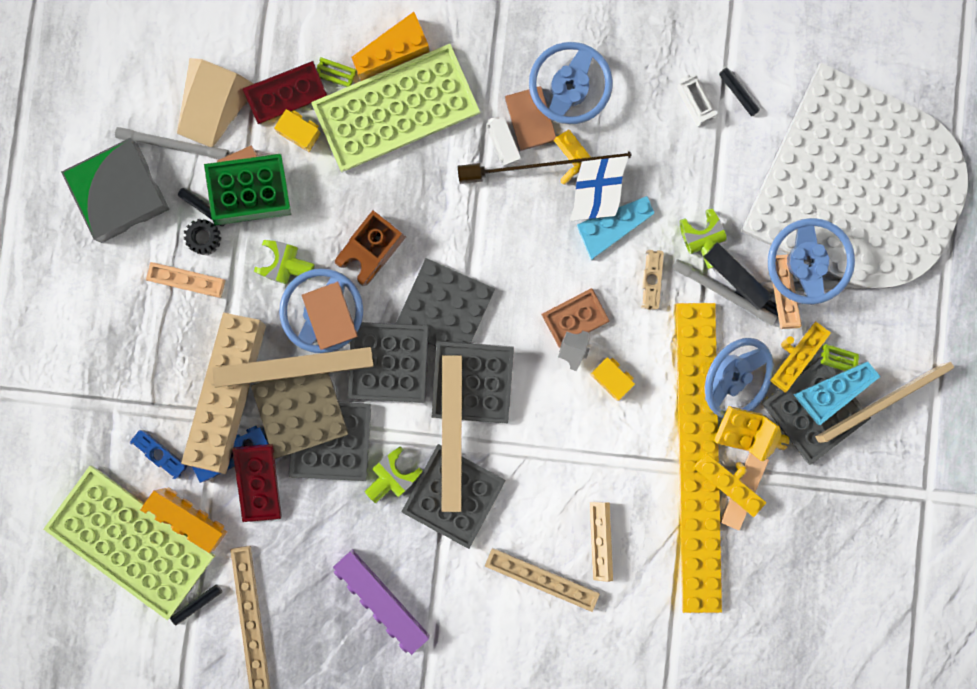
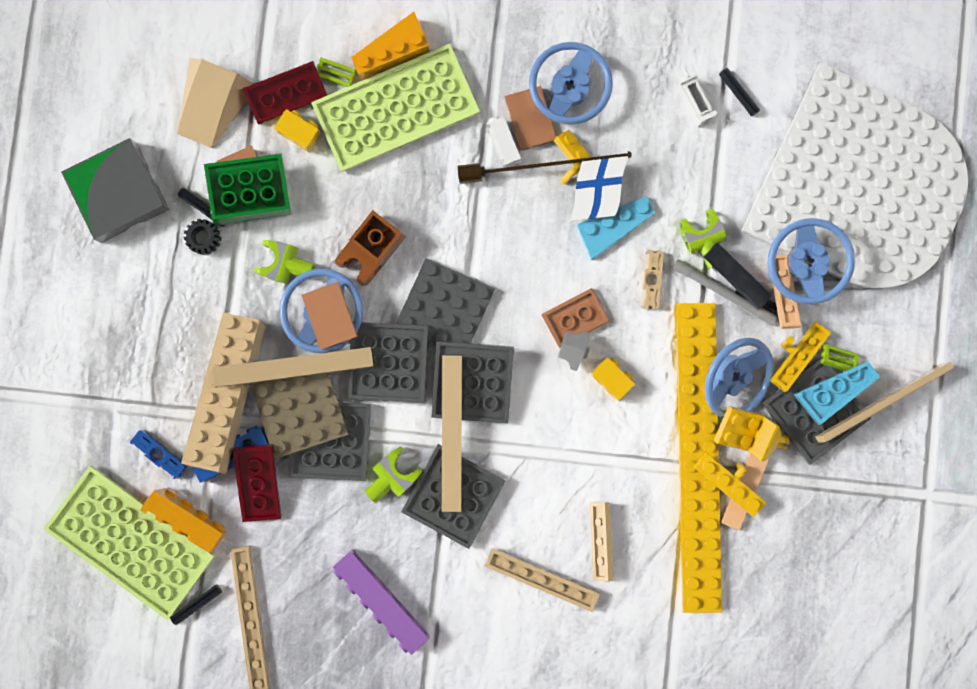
(185, 280): light nougat tile -> none
(212, 152): light grey piece -> none

